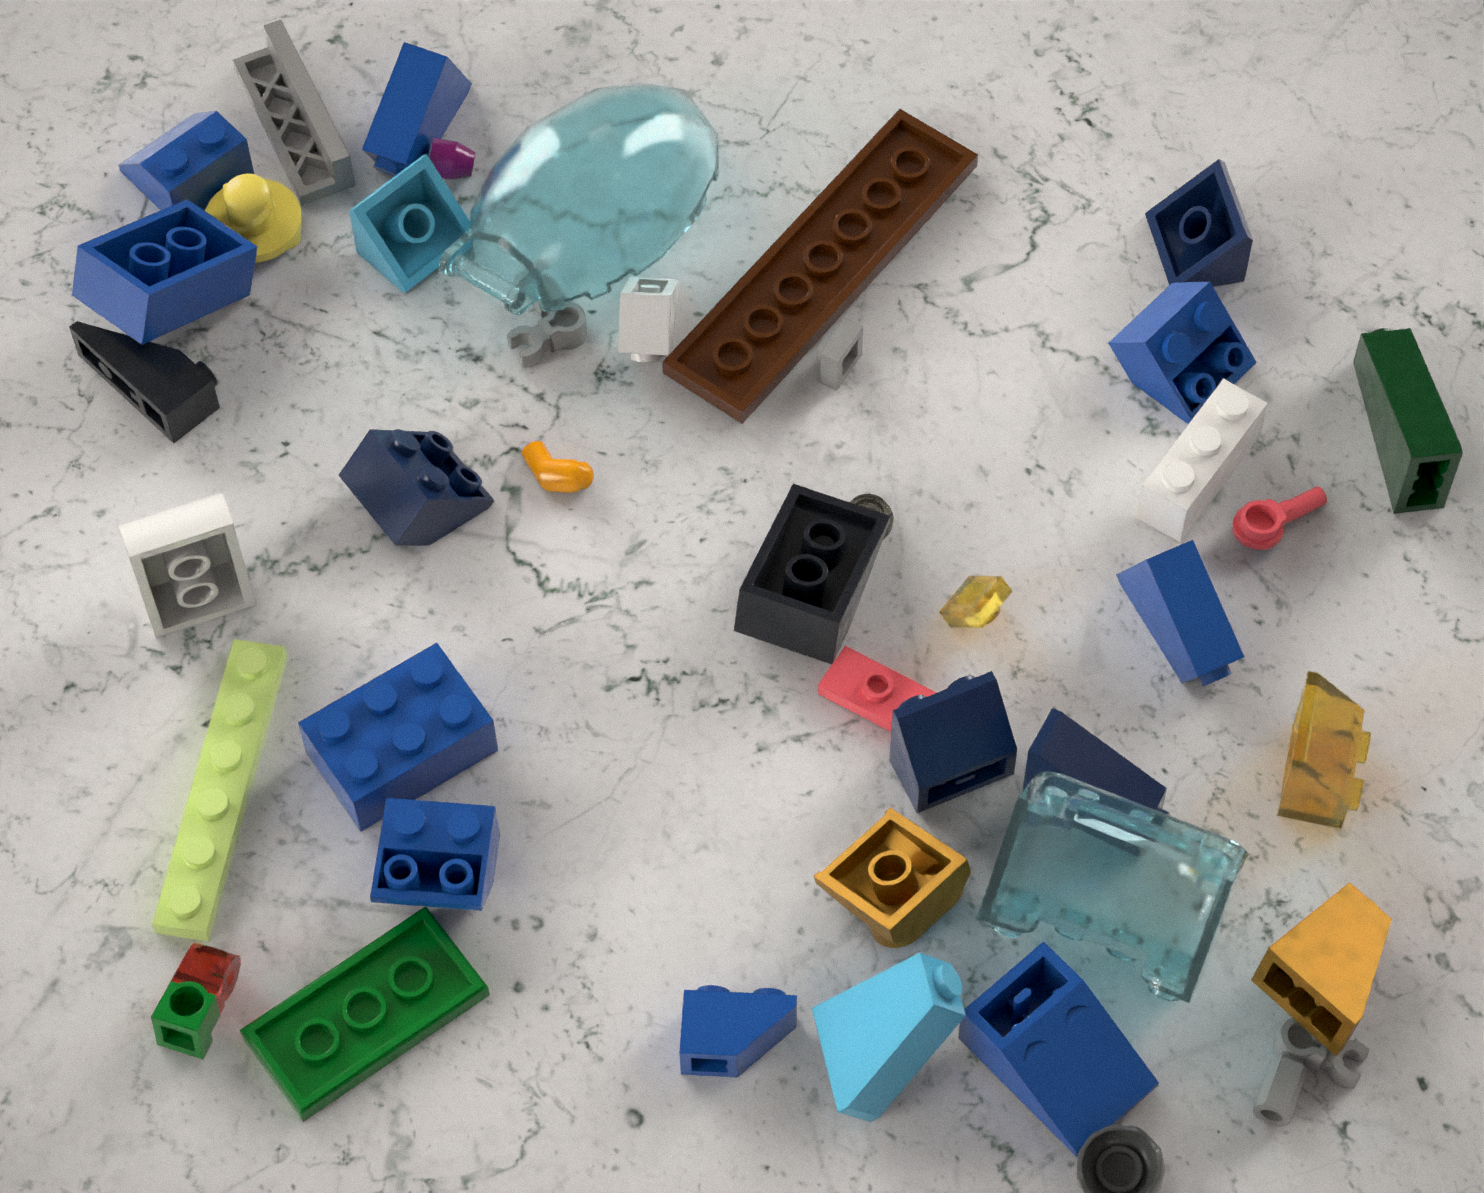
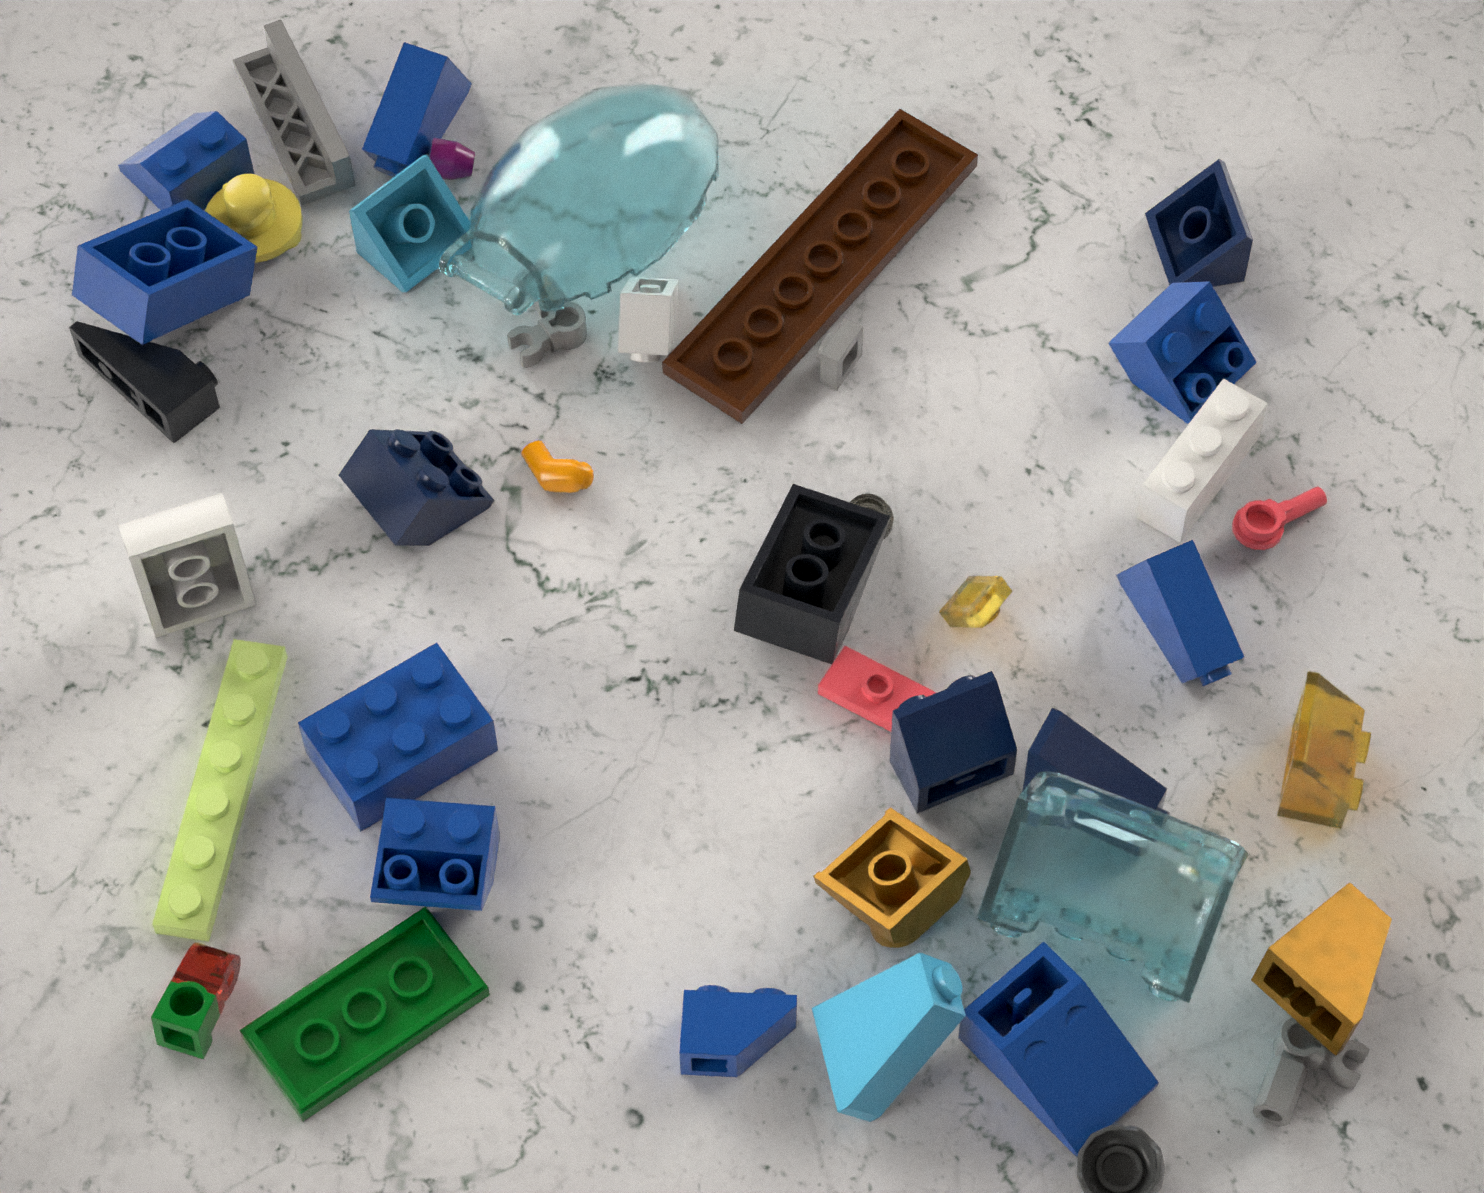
(1406, 420): dark green slope -> none

